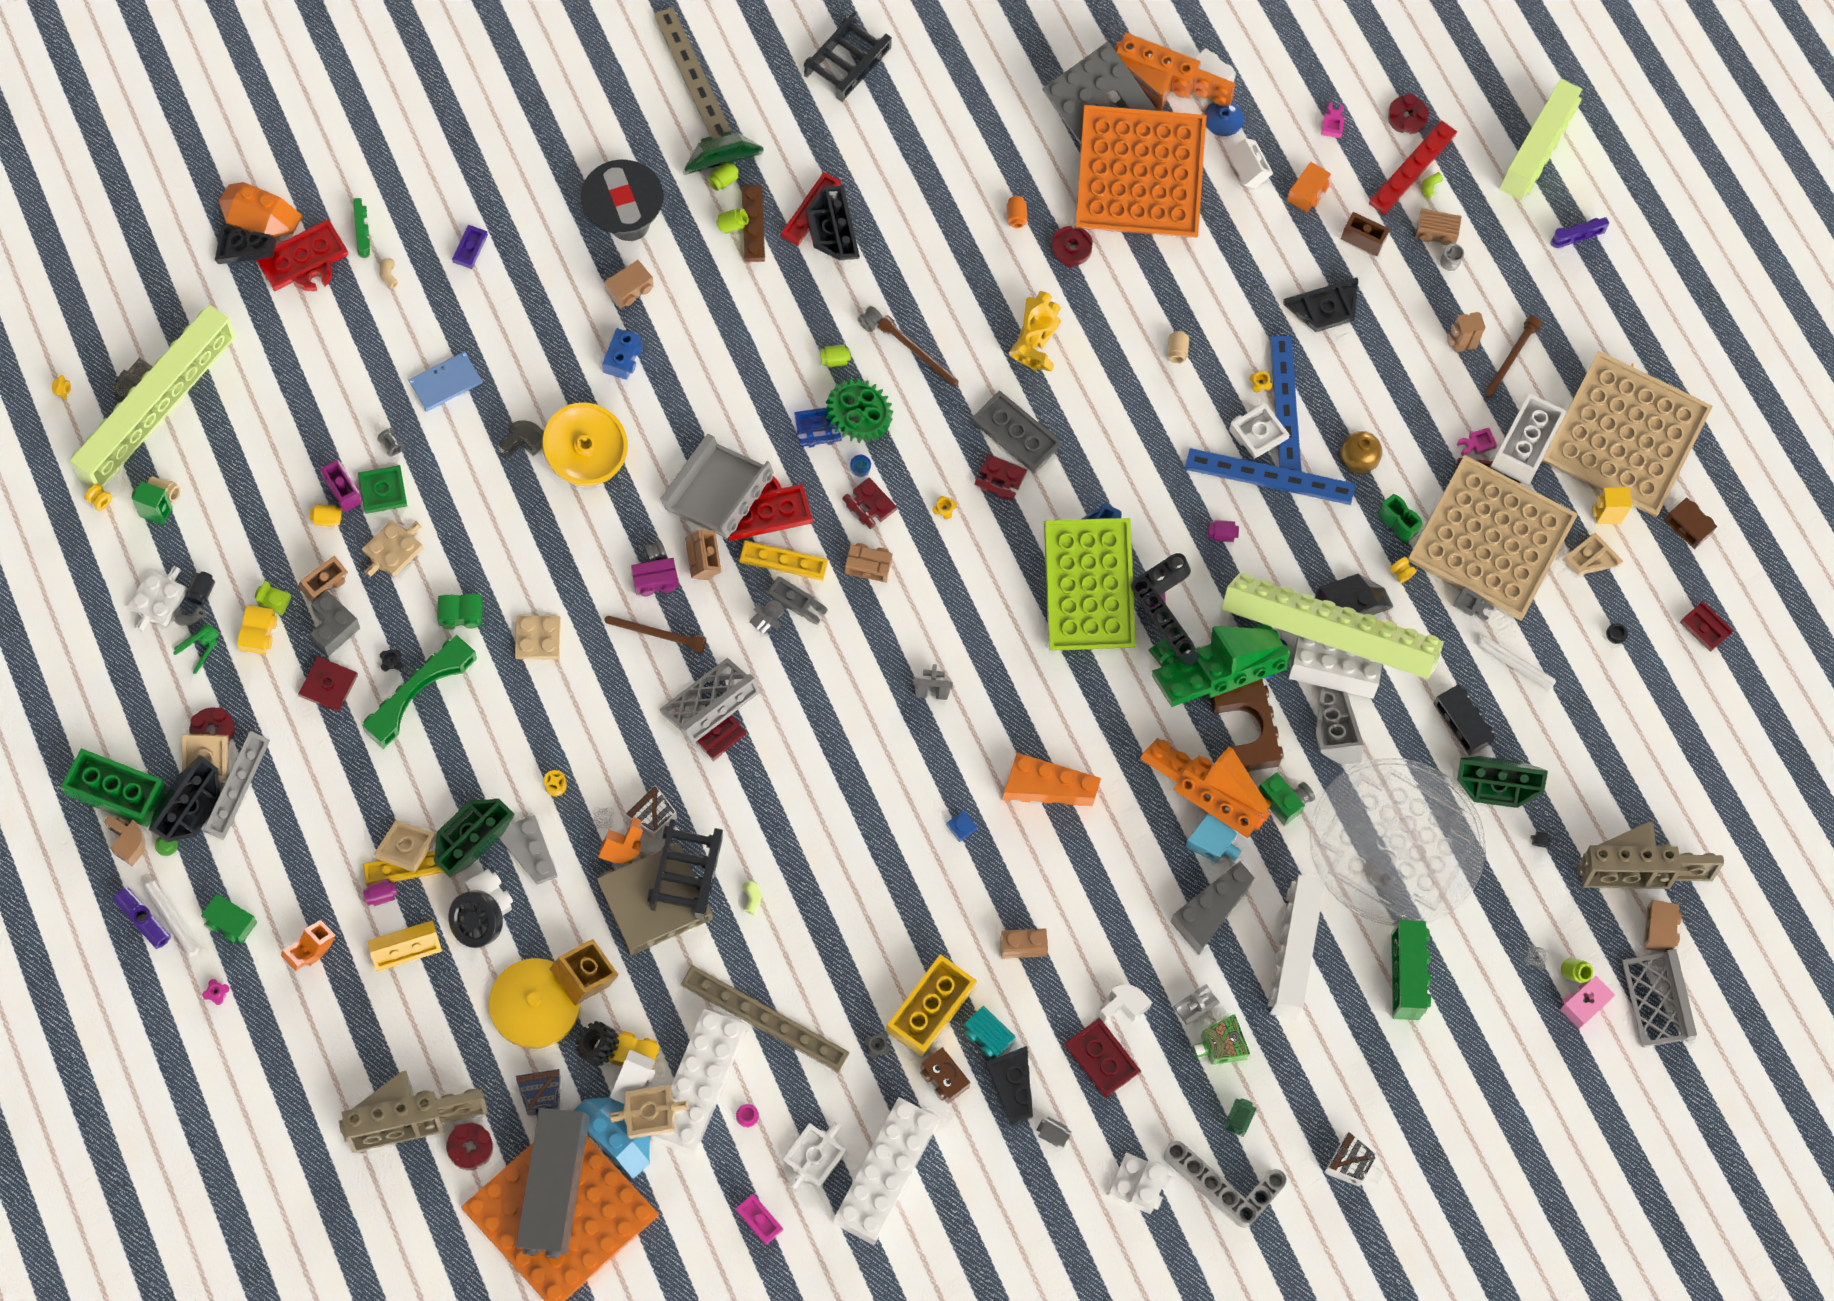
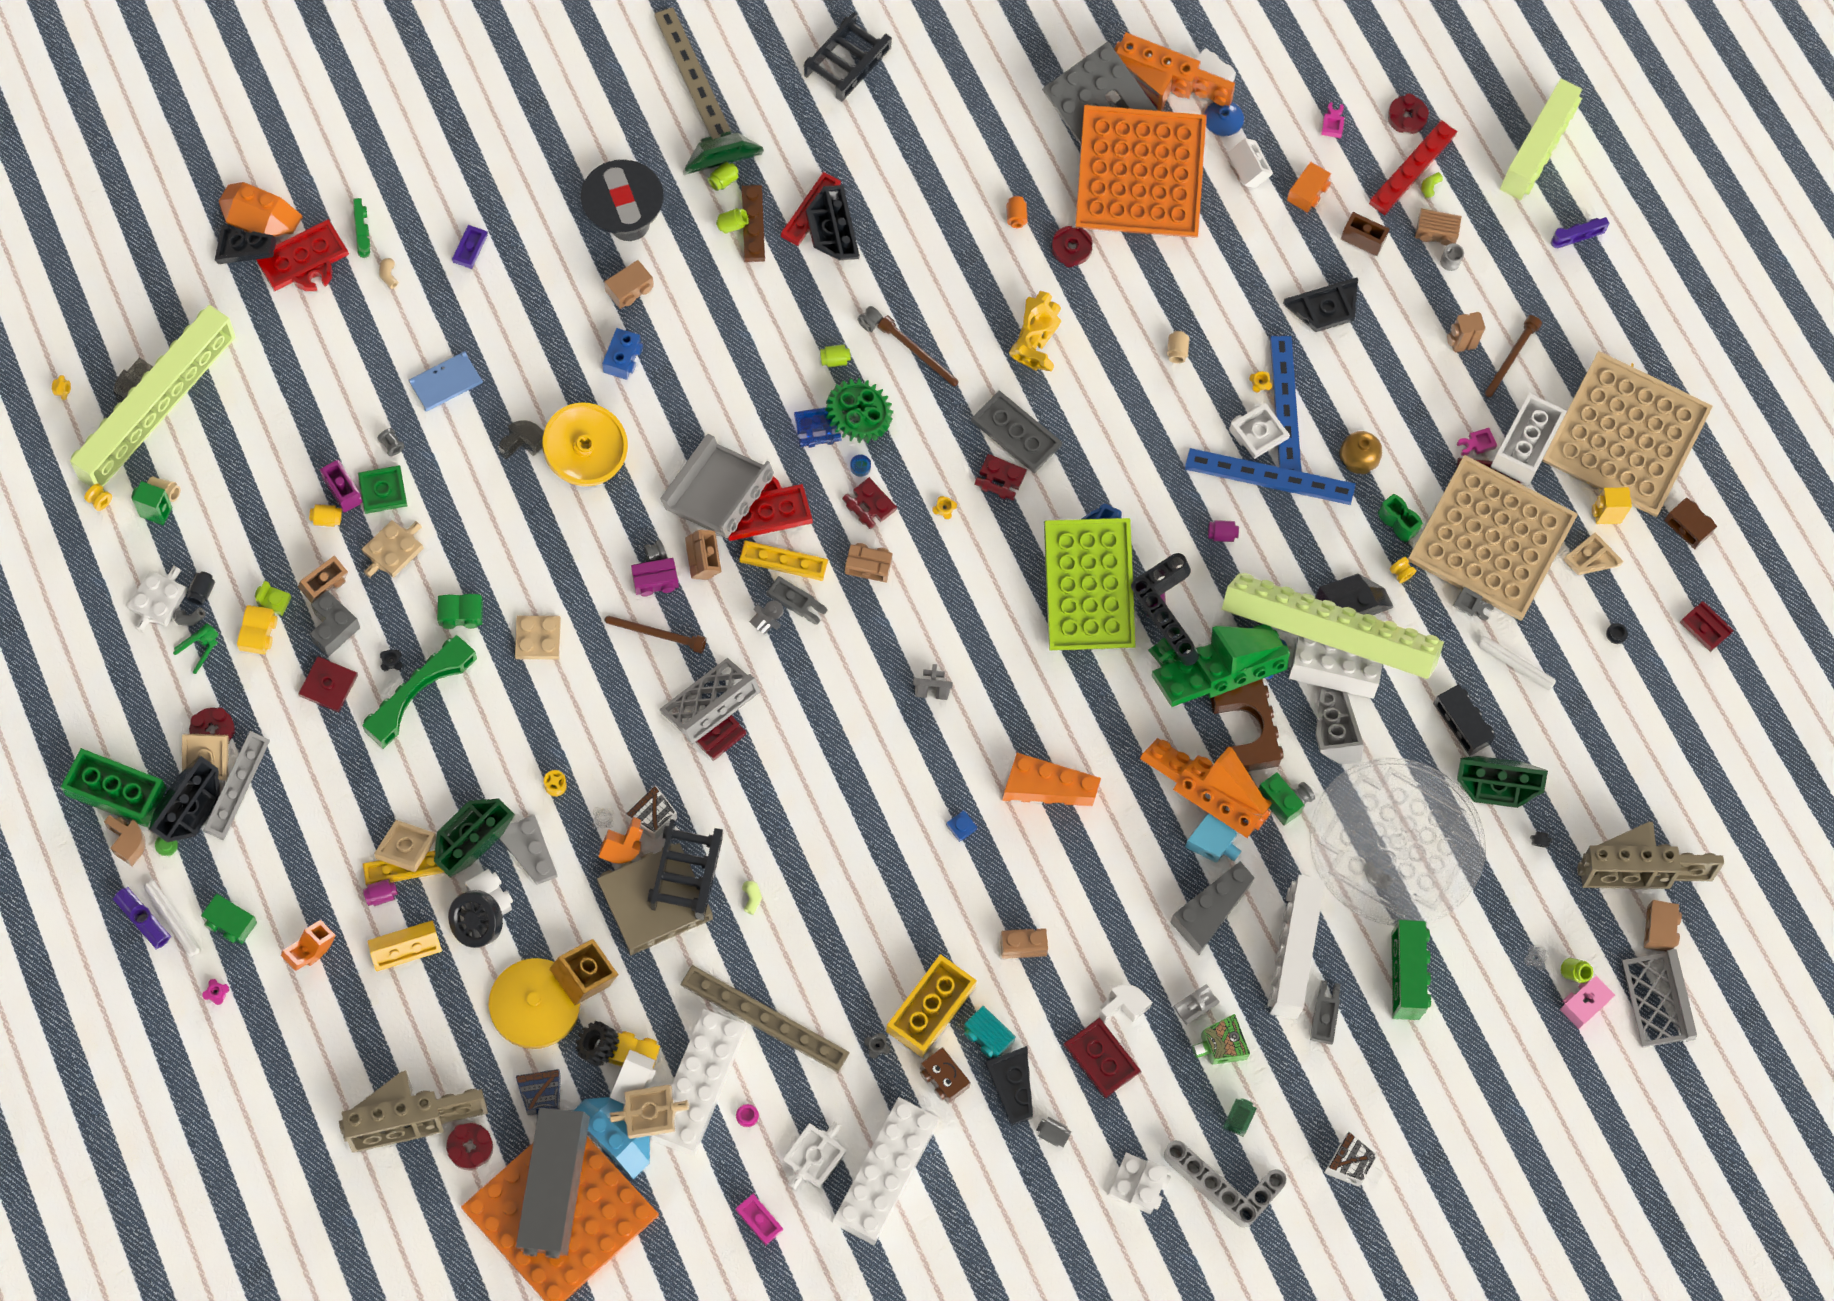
(1325, 1015): none -> dark grey hinge

